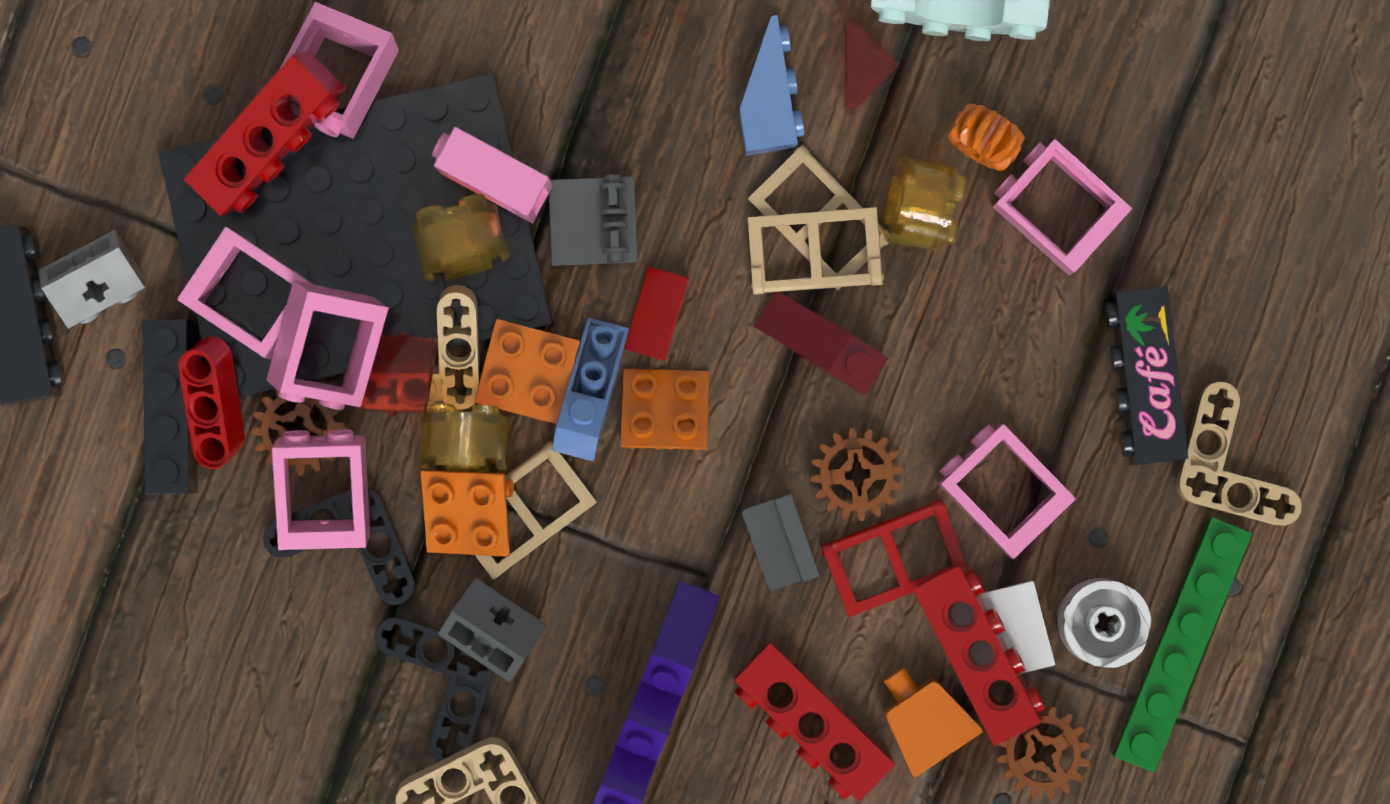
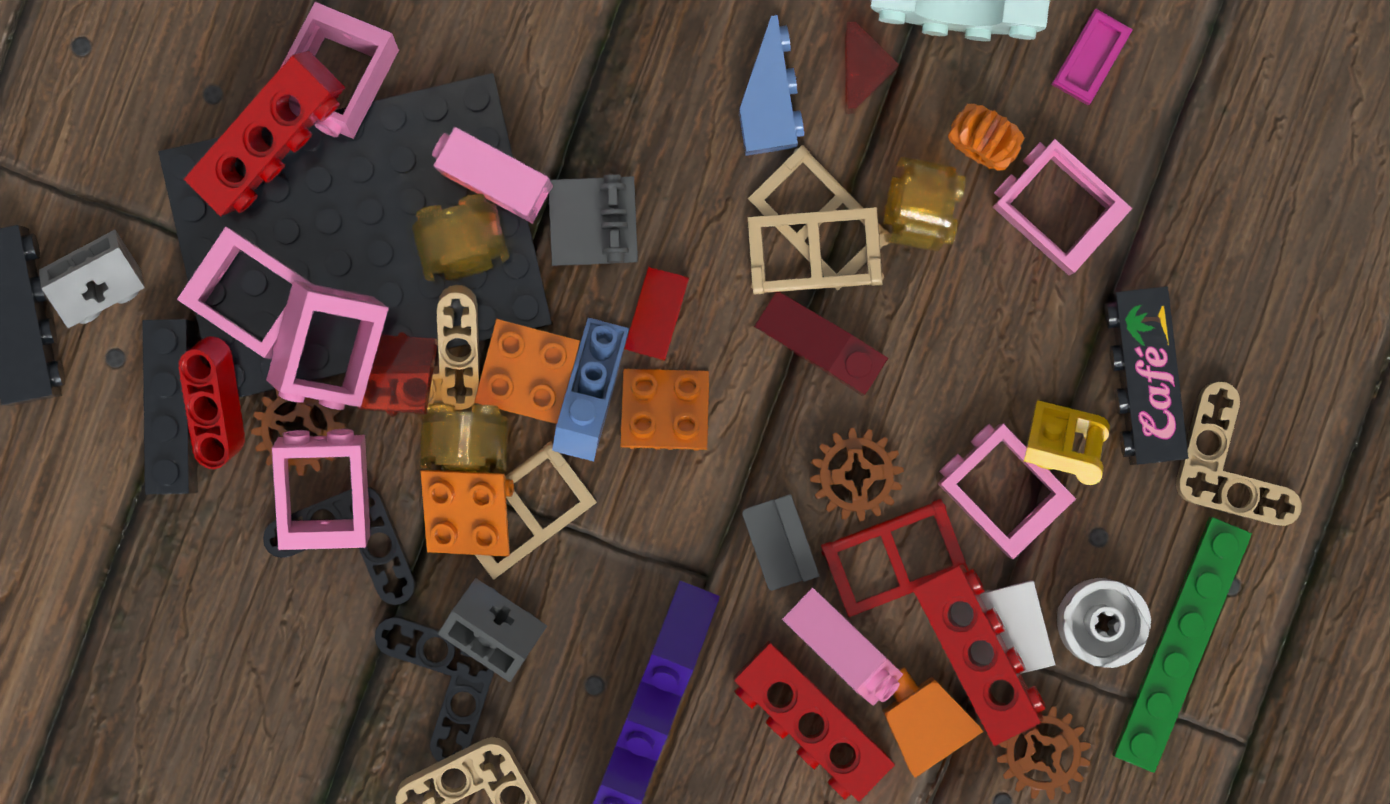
(843, 648): none -> bright pink window
(1053, 438): none -> yellow plate
(1092, 57): none -> dark pink tile

